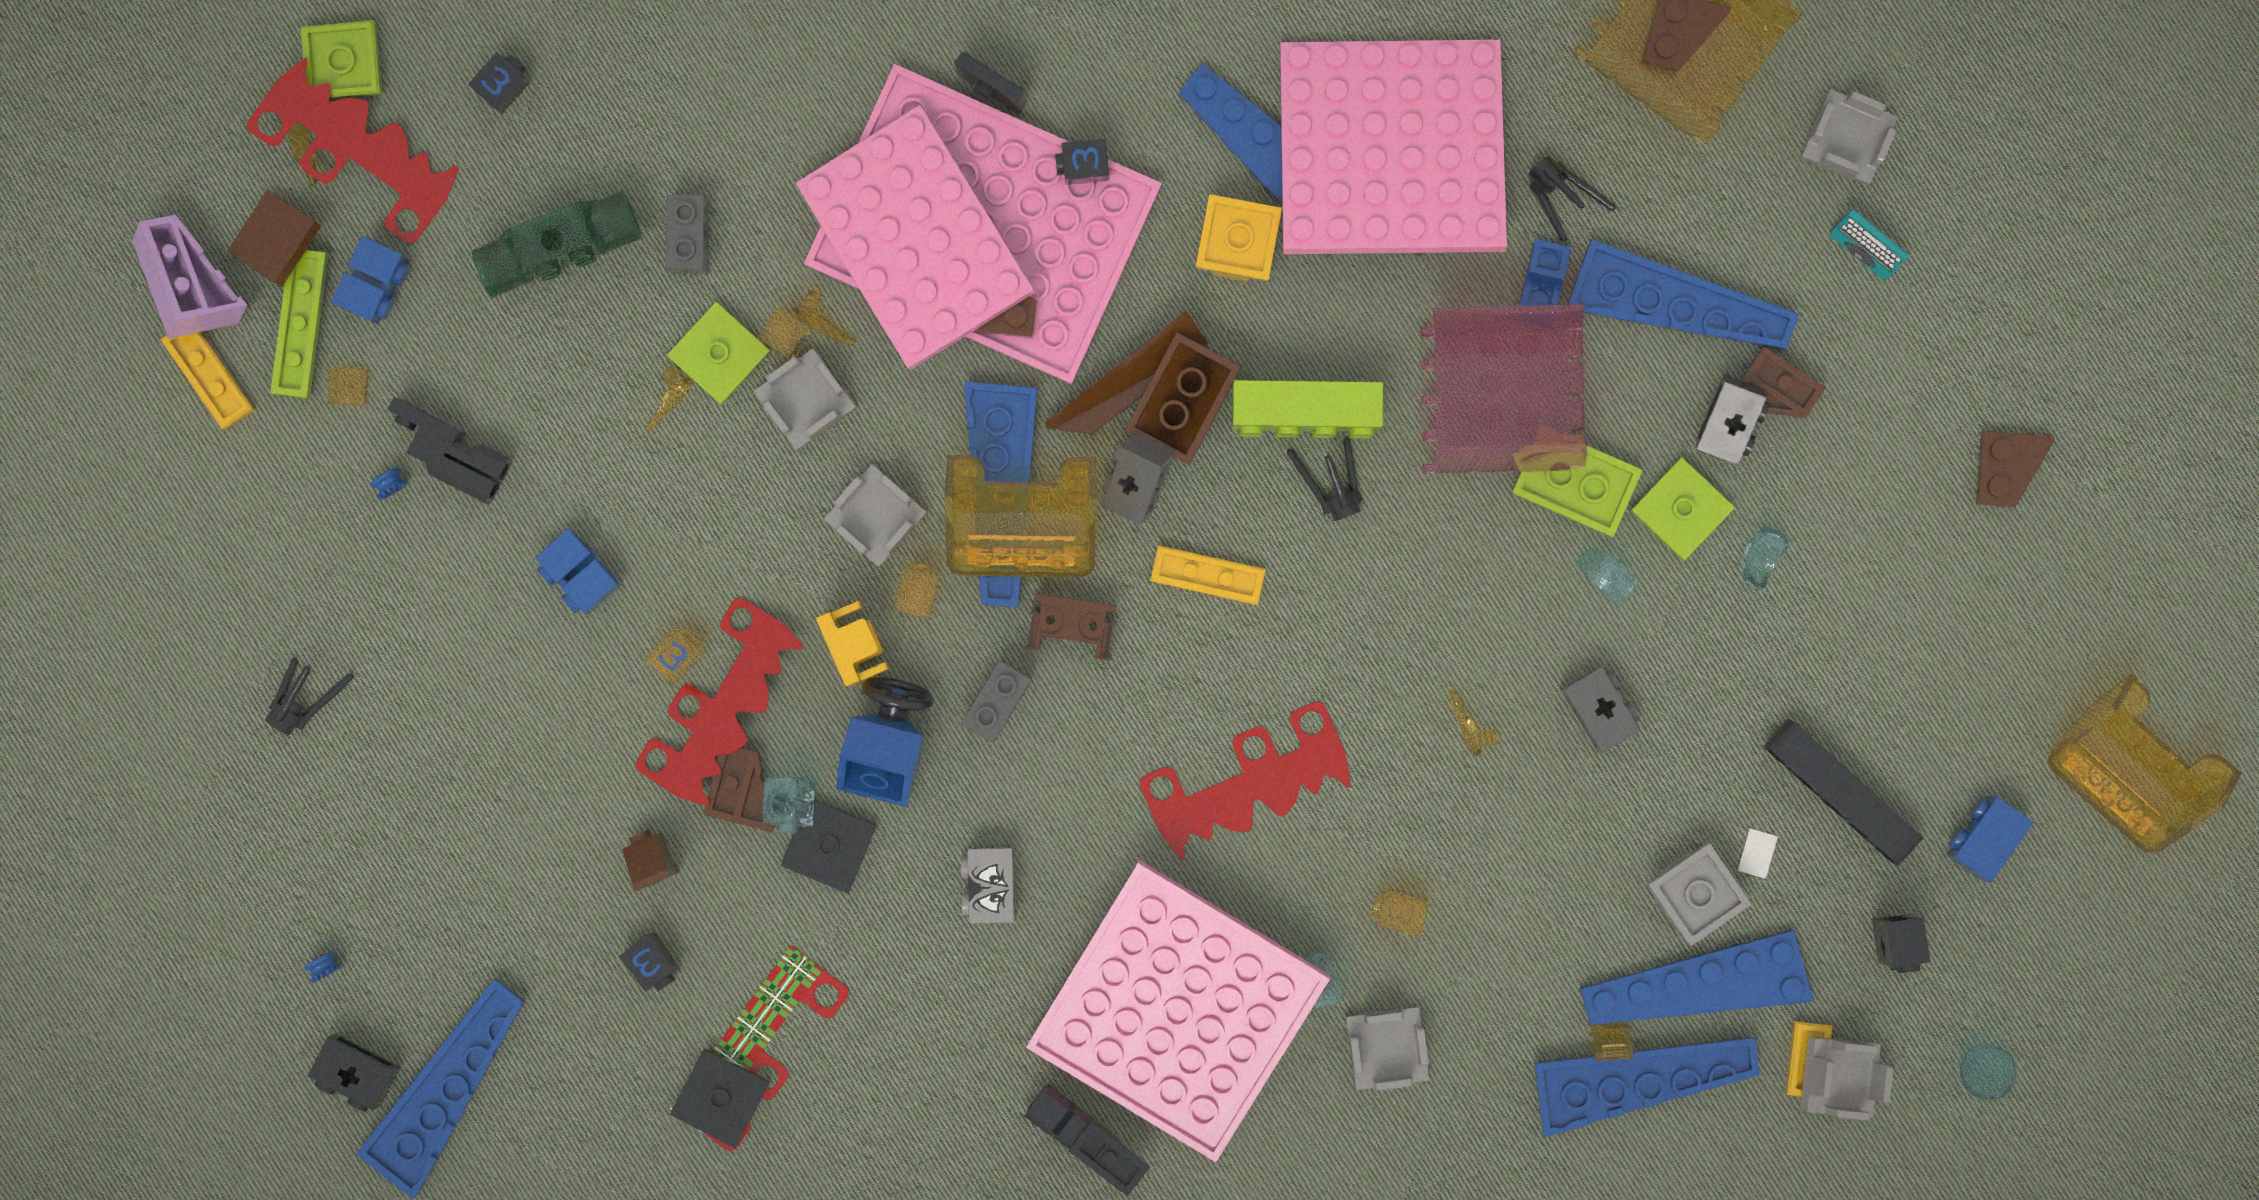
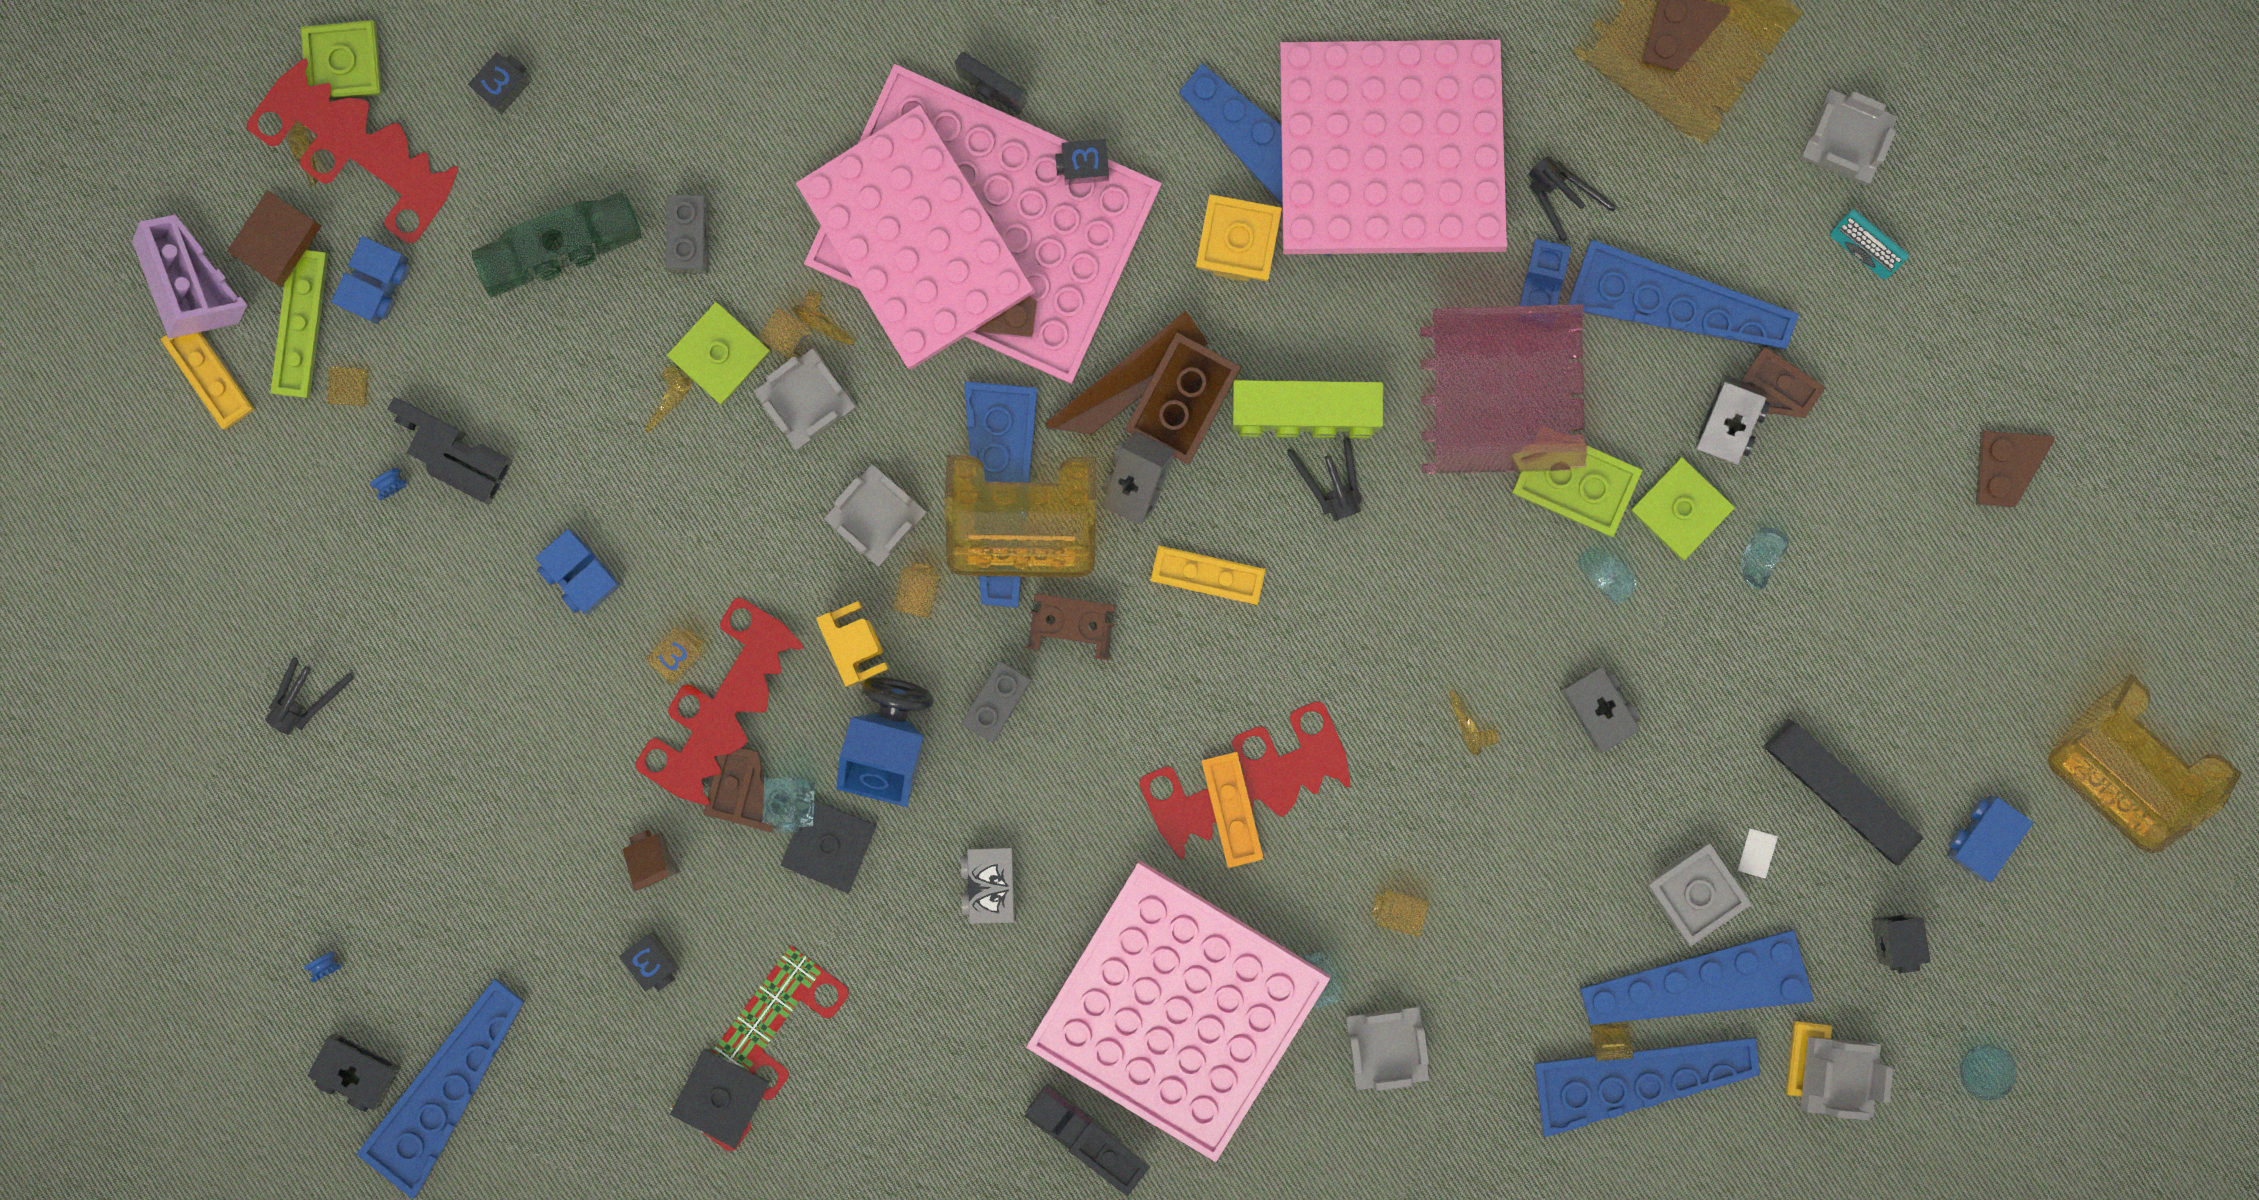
(1232, 809): none -> light orange plate

